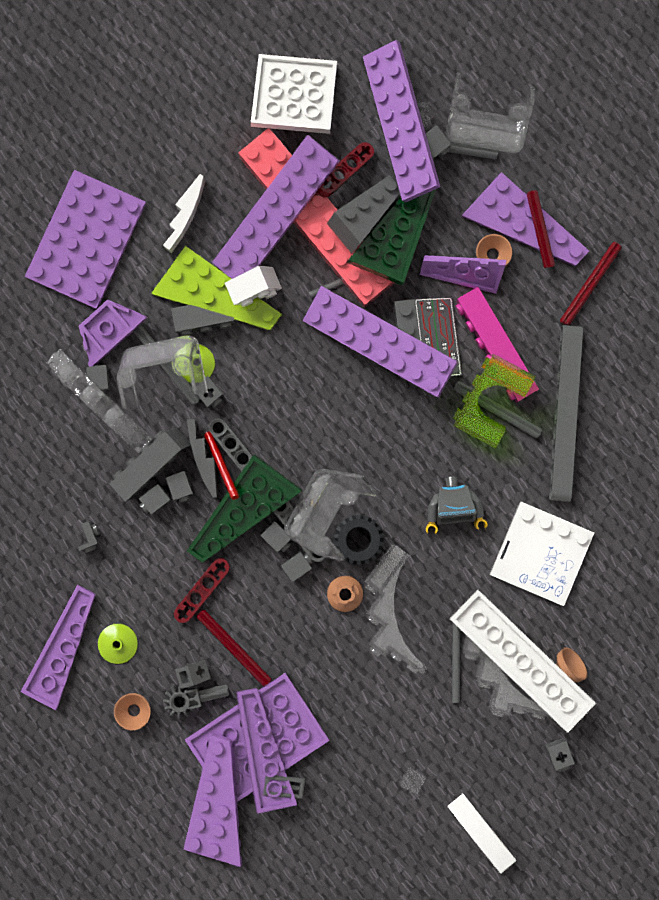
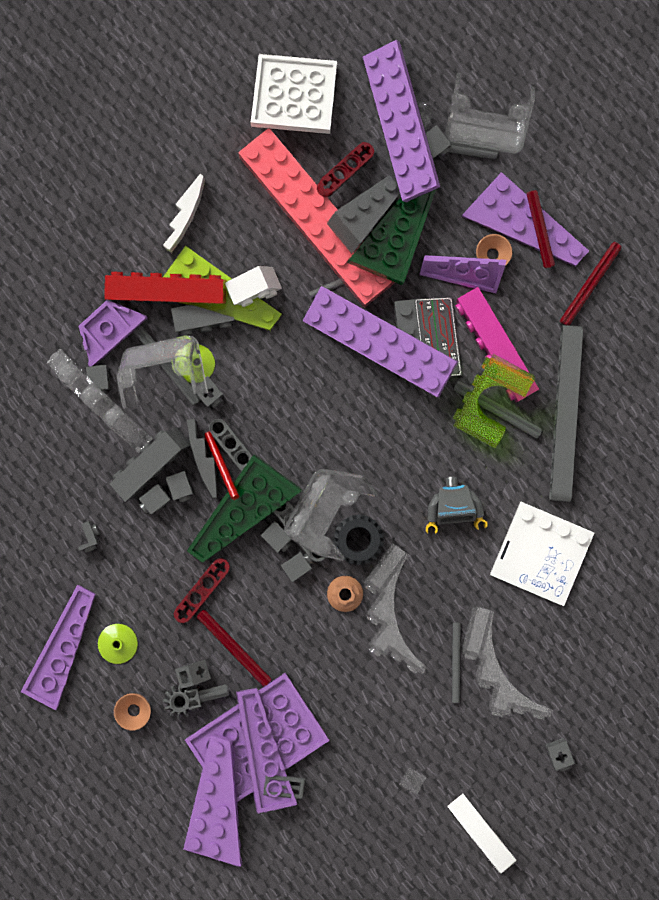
(85, 239): medium lavender plate -> none
(165, 288): none -> red brick
(276, 209): medium lavender plate -> none
(522, 661): white plate -> none
(571, 665): nougat piece -> none

